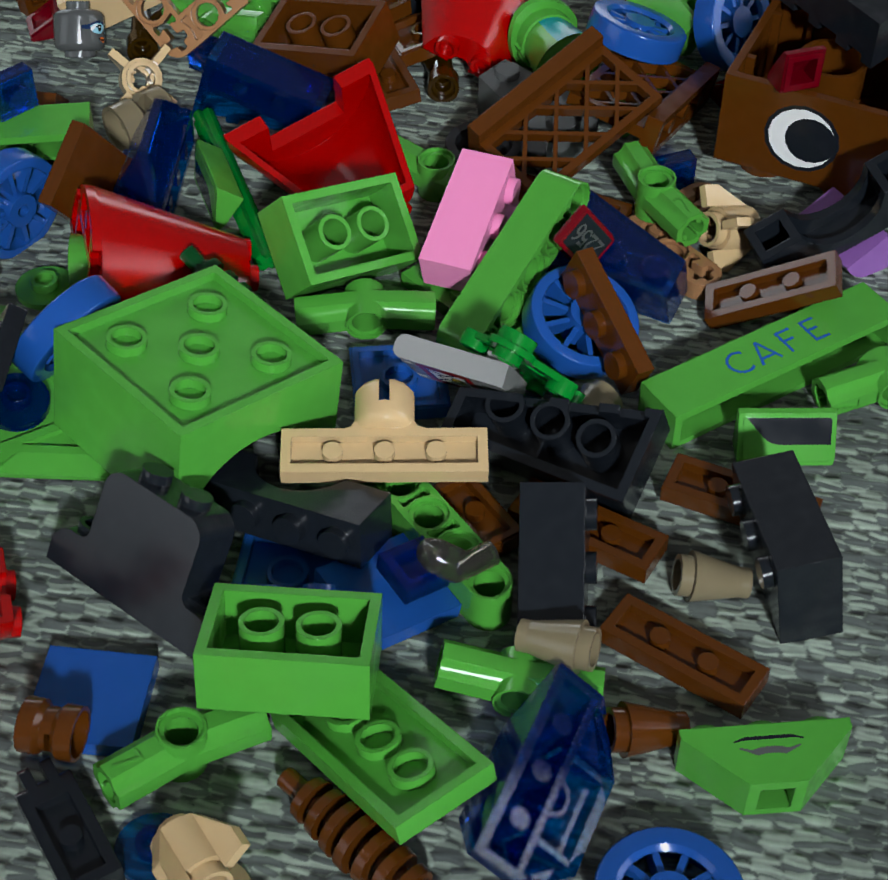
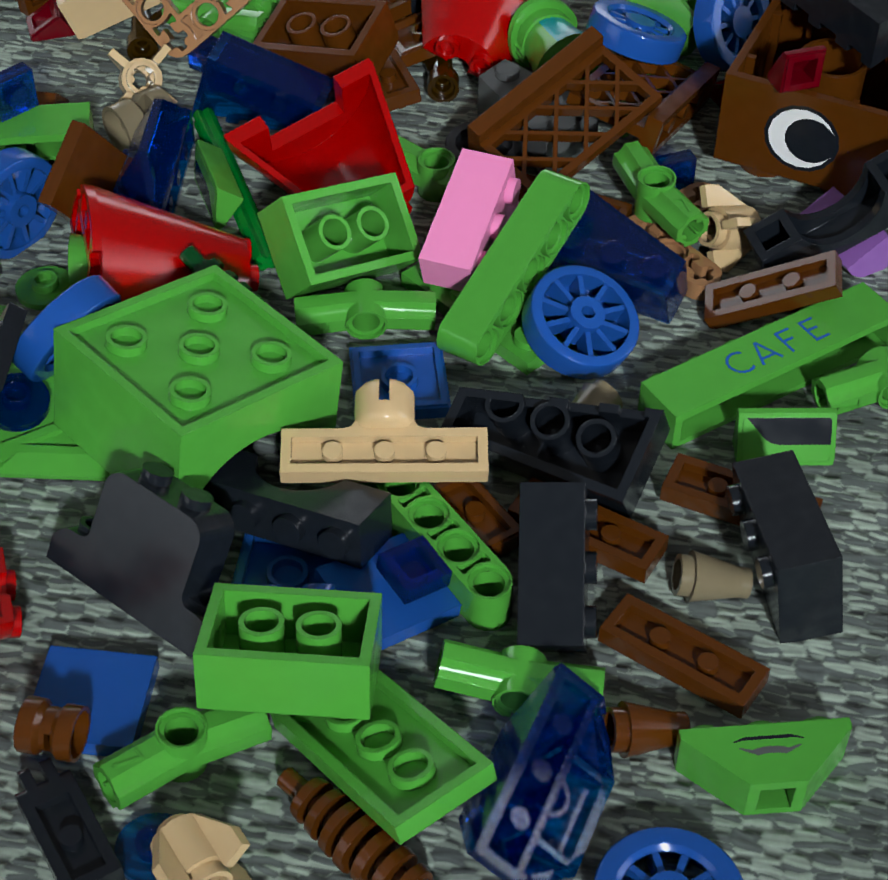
(79, 30): dark grey head -> none
(454, 562): clear smoke arm -> none
(457, 366): light grey container -> none
(516, 351): green plant -> none
(560, 641): dark tan cone -> none
(582, 232): slope -> none
(606, 321): reddish brown plate -> none

